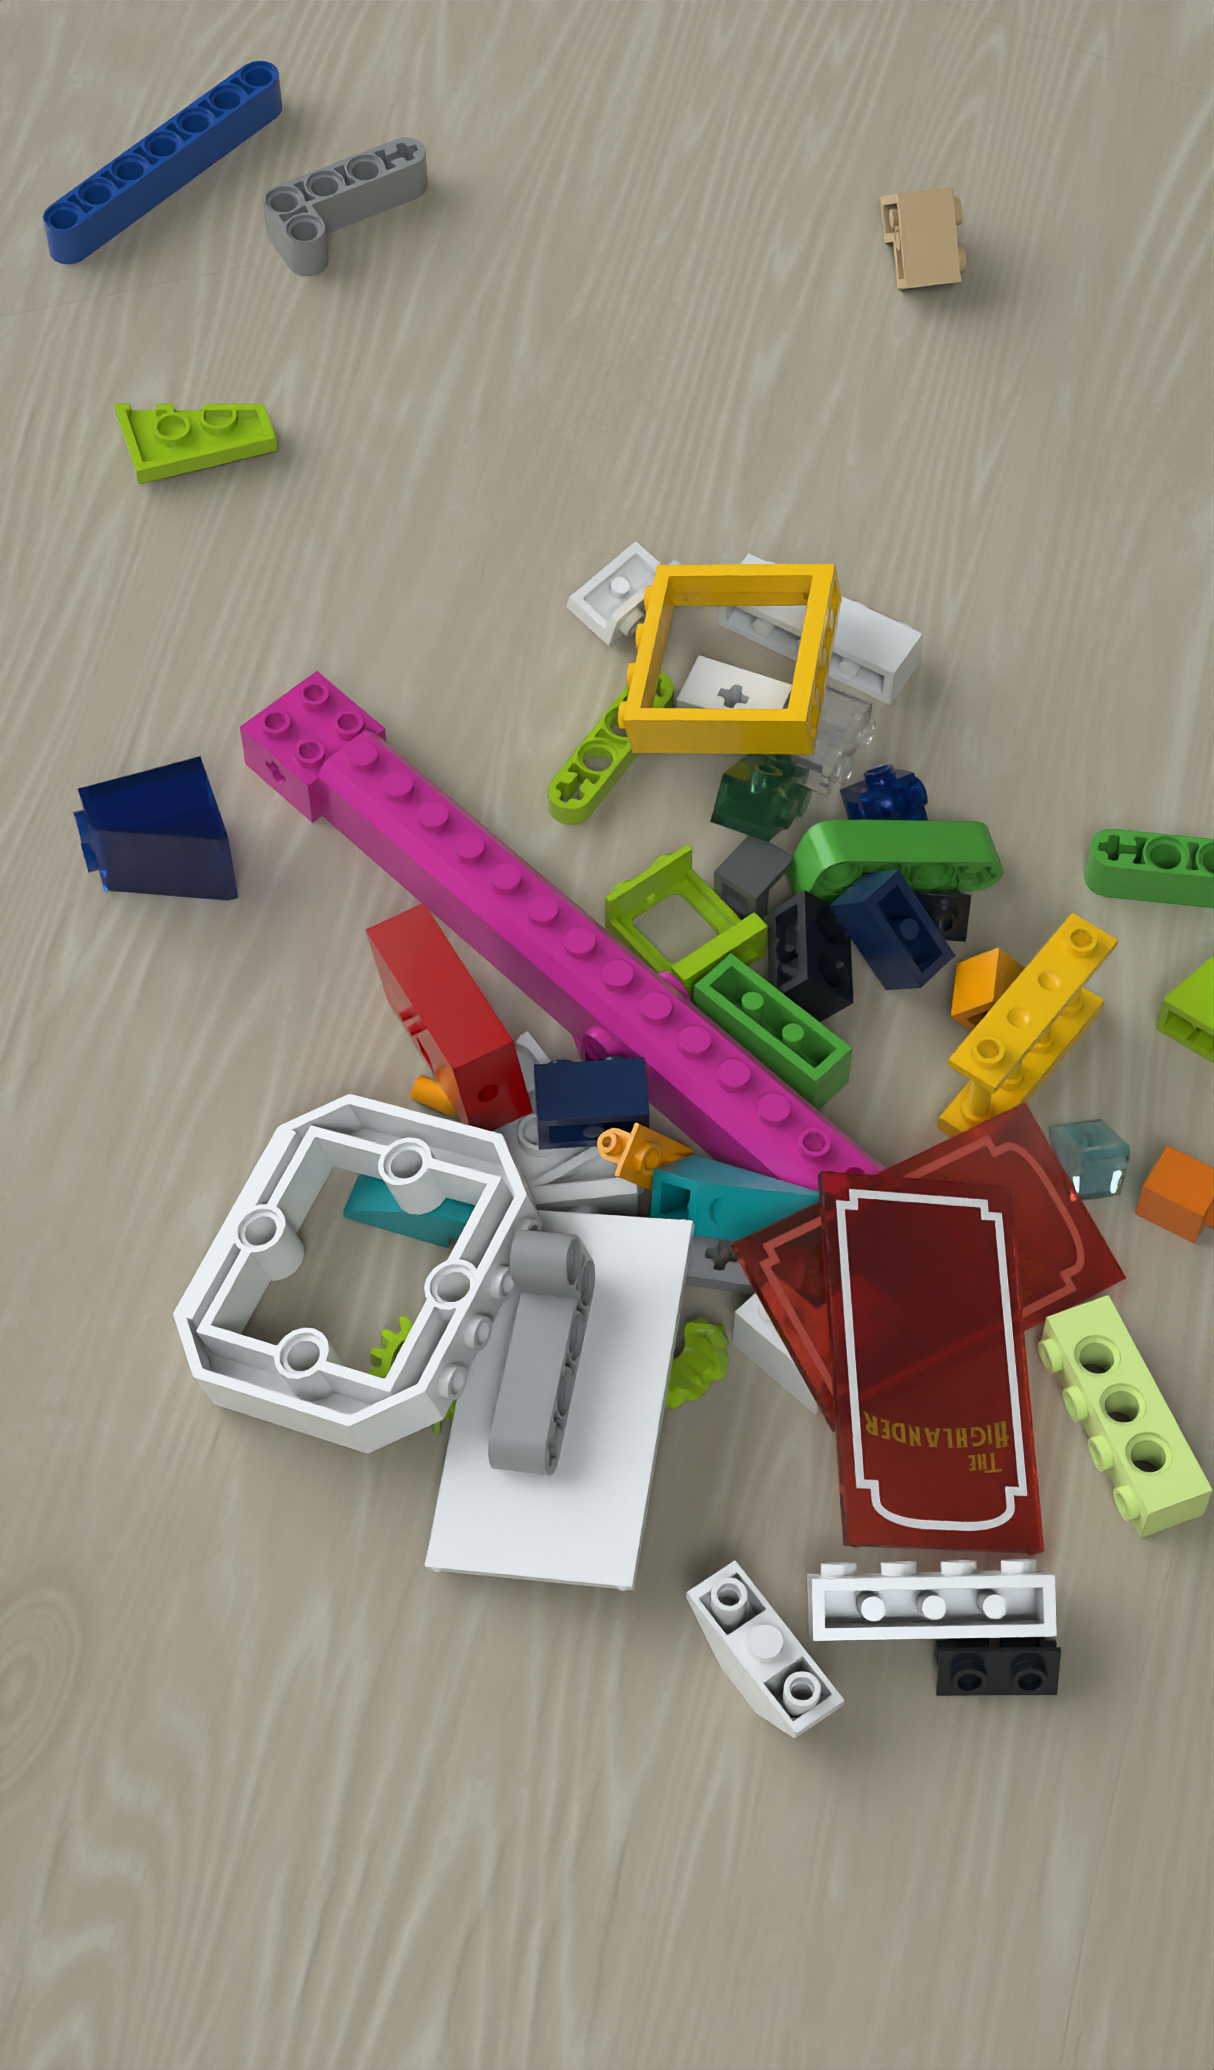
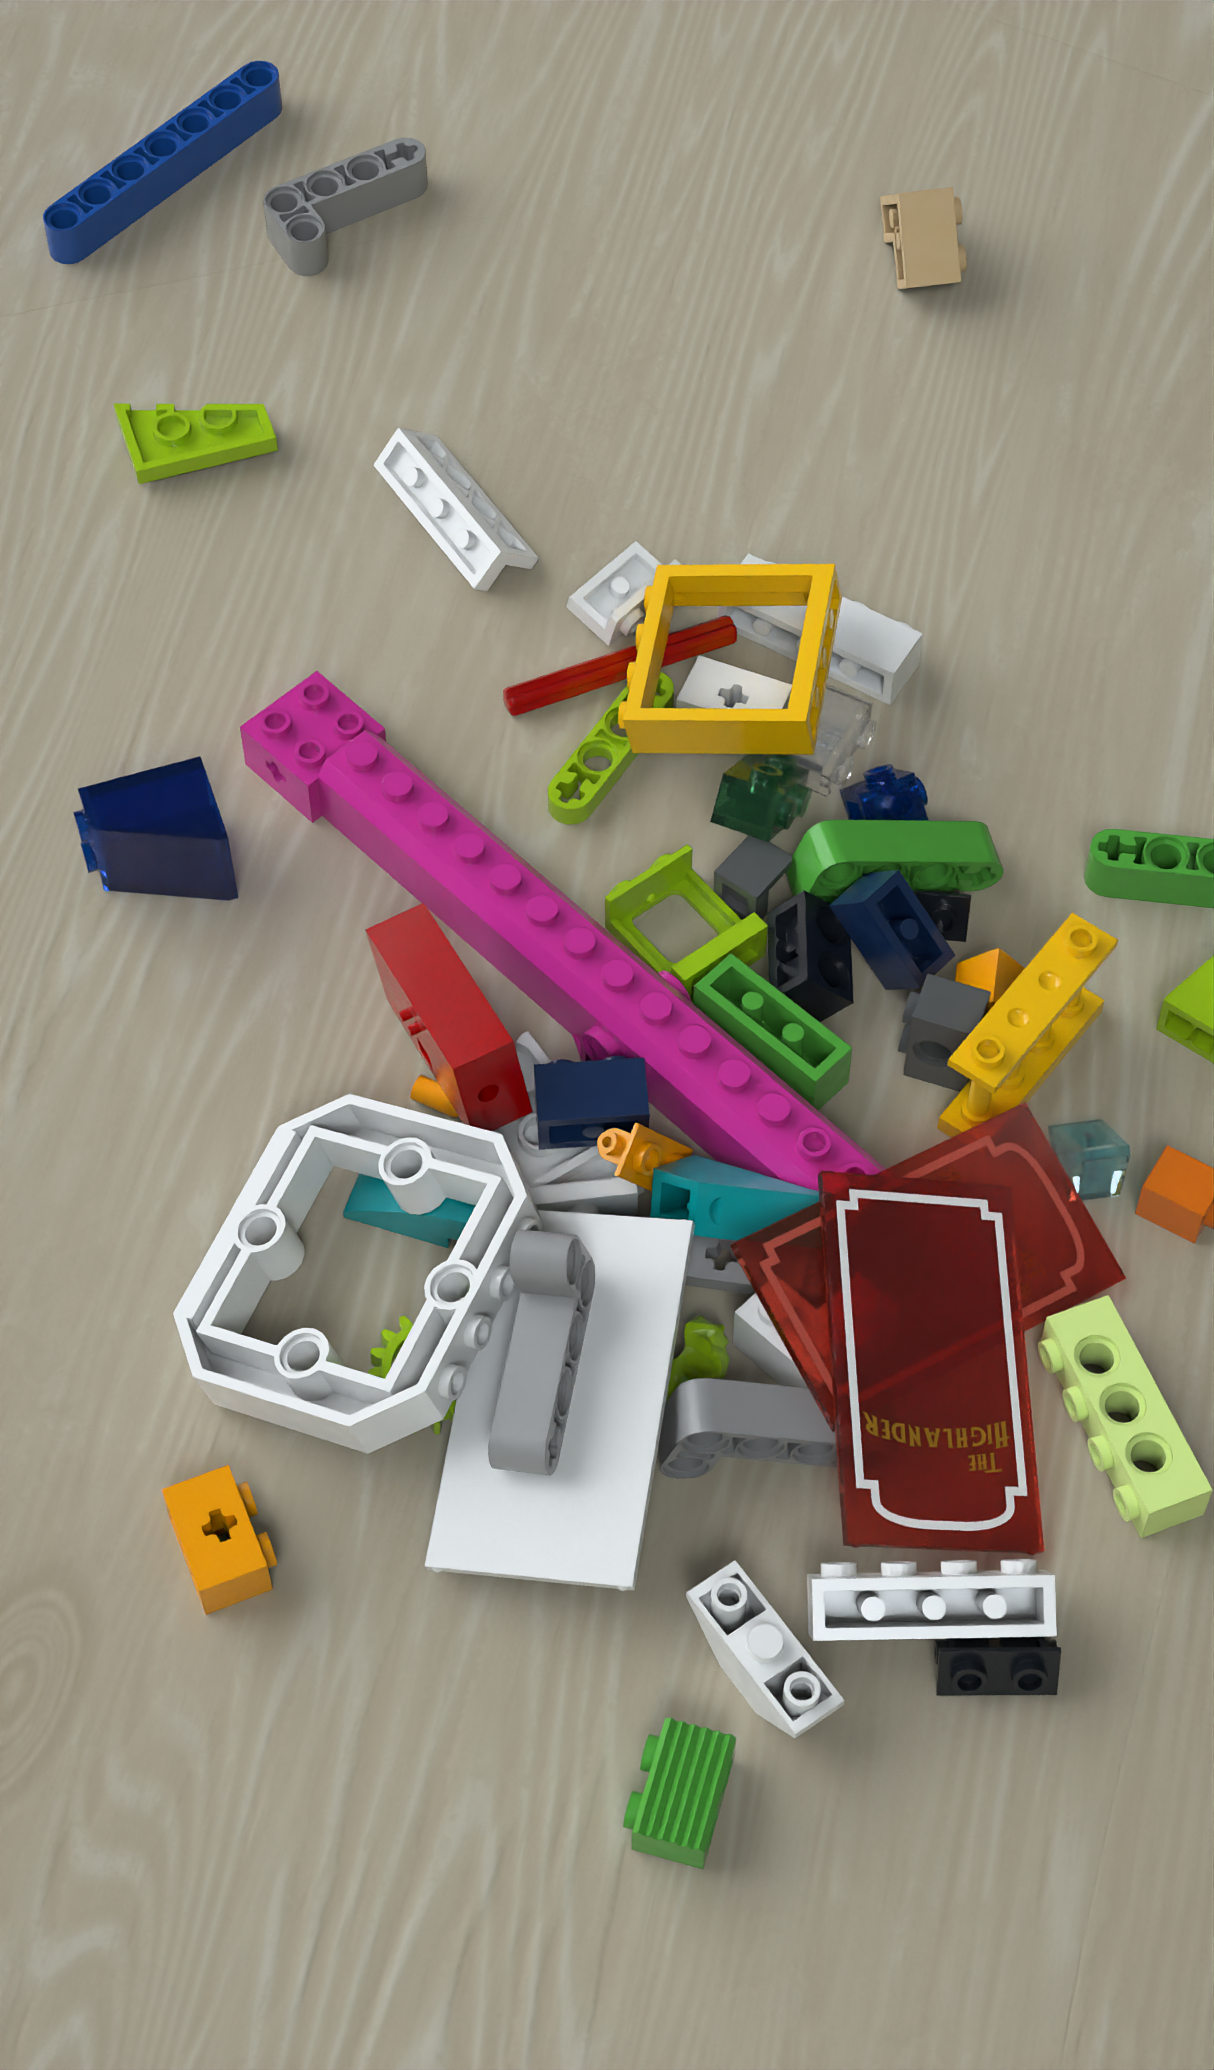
(227, 1569): none -> light orange brick
(452, 507): none -> white fence
(613, 667): none -> red axle
(682, 1792): none -> bright green brick
(741, 1421): none -> light grey beam
(937, 1026): none -> dark grey brick

